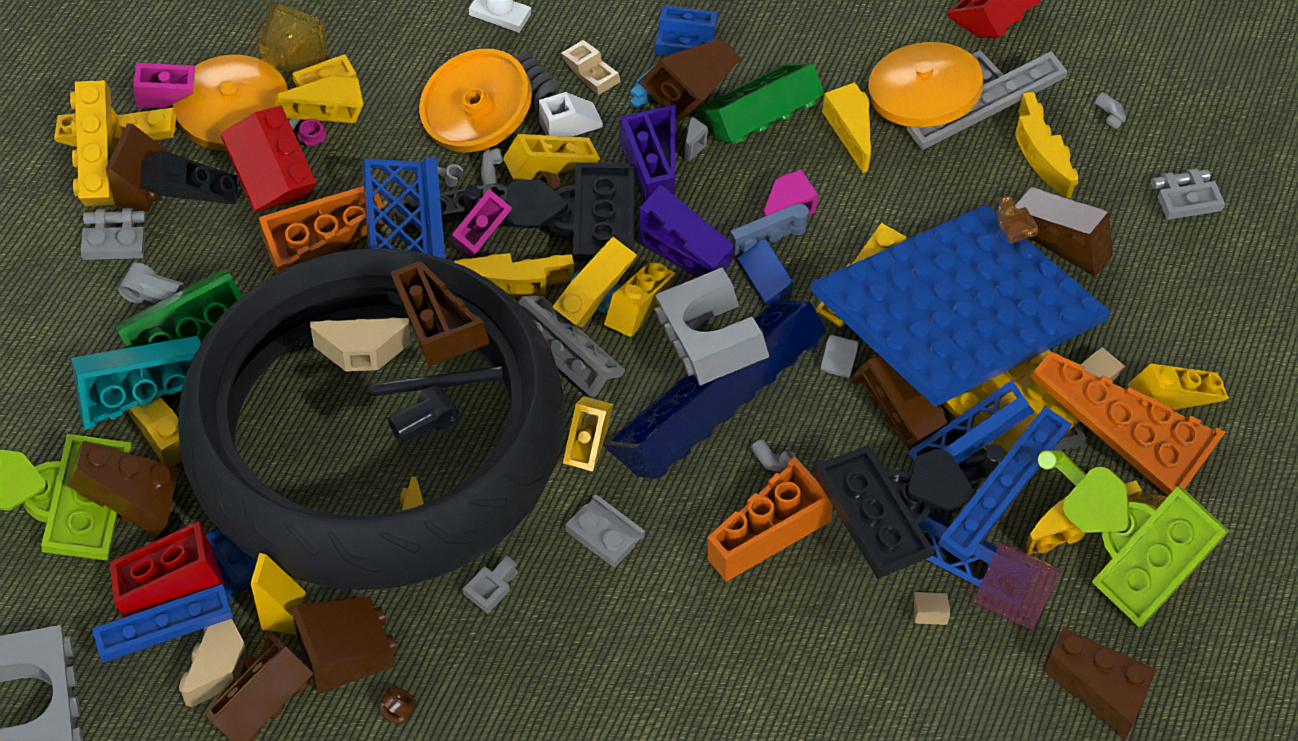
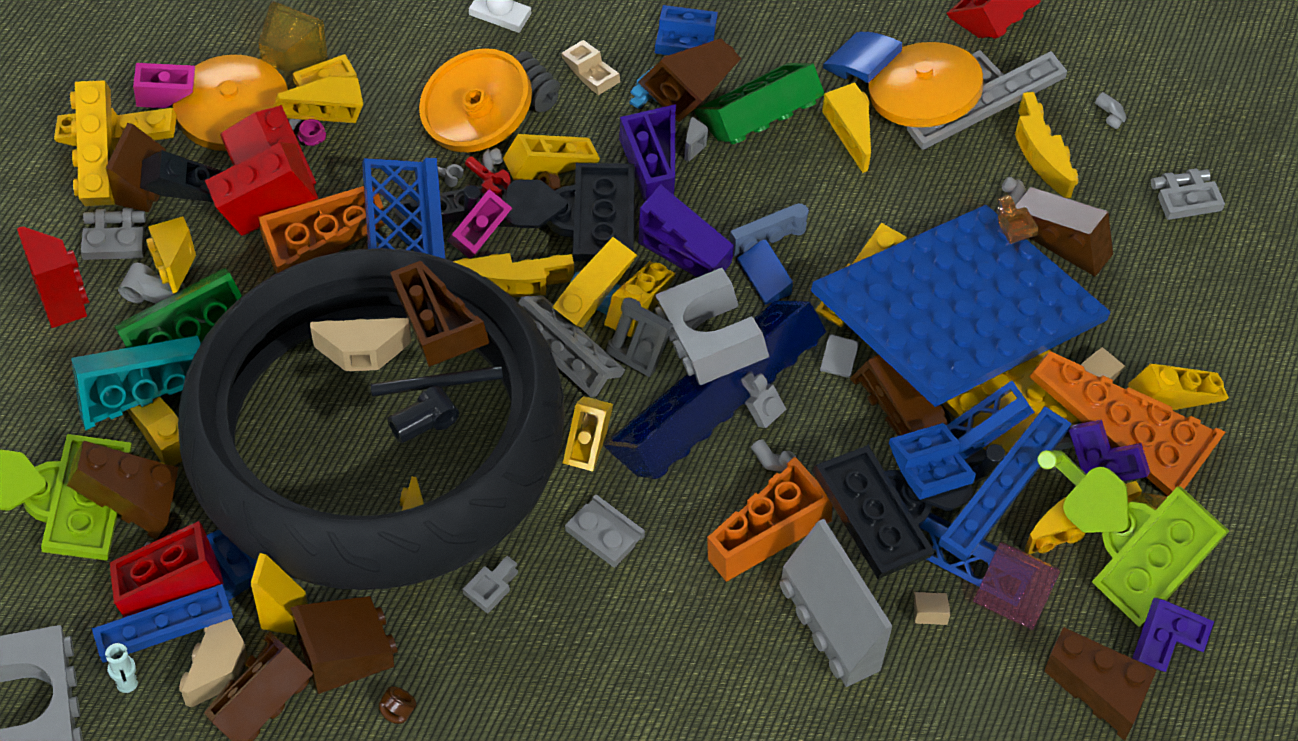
(54, 276): none -> red slope
(121, 668): none -> light aqua pin
(171, 251): none -> yellow slope
(261, 186): none -> red slope
(500, 178): none -> red bar
(567, 115): white slope -> none
(647, 340): none -> dark grey plate
(764, 402): none -> light grey plate
(791, 190): dark pink slope -> none
(836, 606): none -> light grey slope
(863, 56): none -> blue slope
(931, 461): none -> blue slope
(1014, 188): none -> light grey arm
(1095, 451): none -> dark purple plate
(1164, 628): none -> dark purple plate

